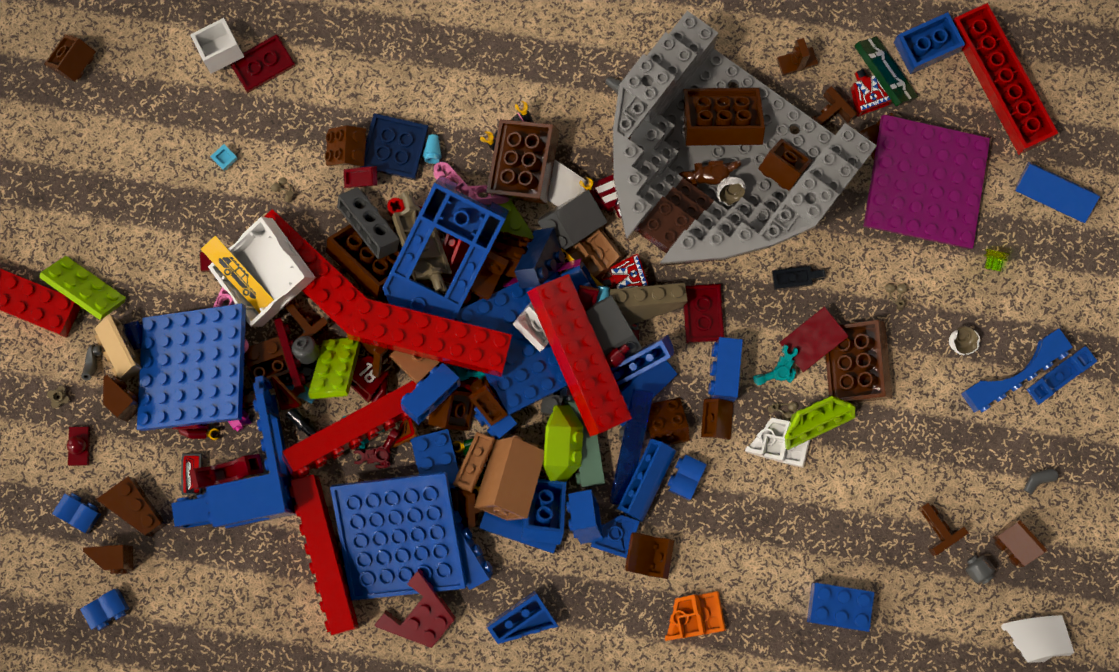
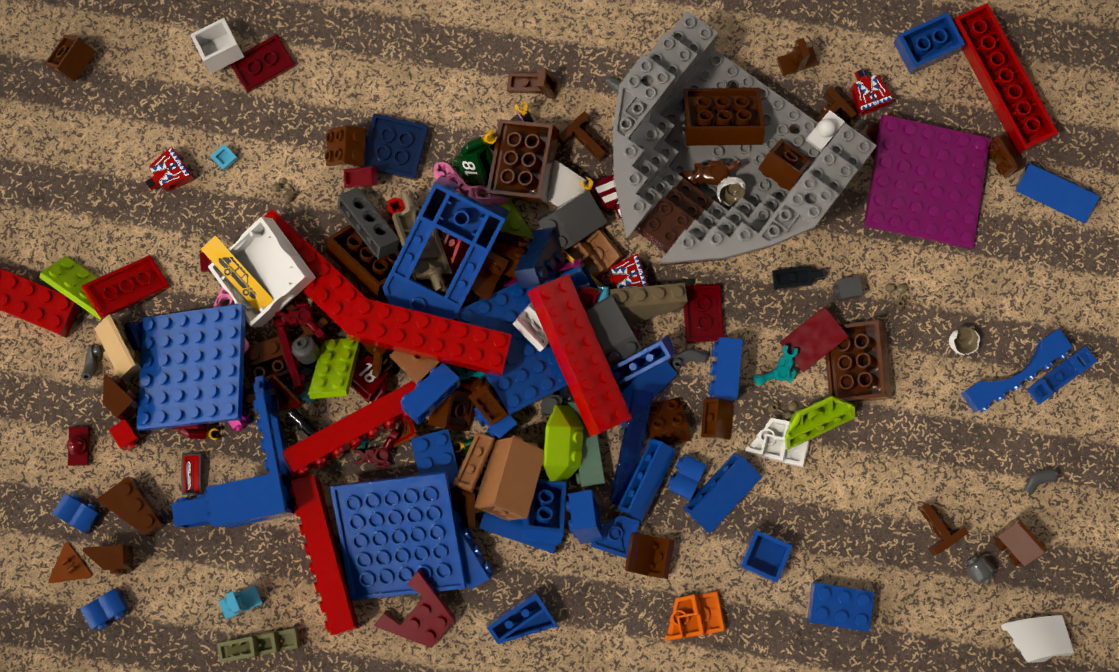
(64, 399): dark tan plate -> none
(69, 566): none -> dark orange piece
(125, 287): none -> red tile
(125, 435): none -> red brick
(169, 172): none -> torso
(235, 470): dark red arch -> none
(240, 602): none -> medium azure bracket
(258, 645): none -> olive slope
(301, 317): none -> dark red piece
(432, 150): medium azure cone -> none
(475, 160): none -> dark green torso
(537, 83): none -> reddish brown bracket
(583, 136): none -> reddish brown bracket
(617, 356): dark red cylinder -> none
(686, 356): none -> dark grey arm
(722, 492): none -> blue brick
(765, 556): none -> blue piece
(825, 131): none -> white tile
(848, 288): none -> dark grey brick
(886, 71): dark green tile -> none
(995, 259): clear neon green piece -> none
(1005, 156): none -> reddish brown bracket

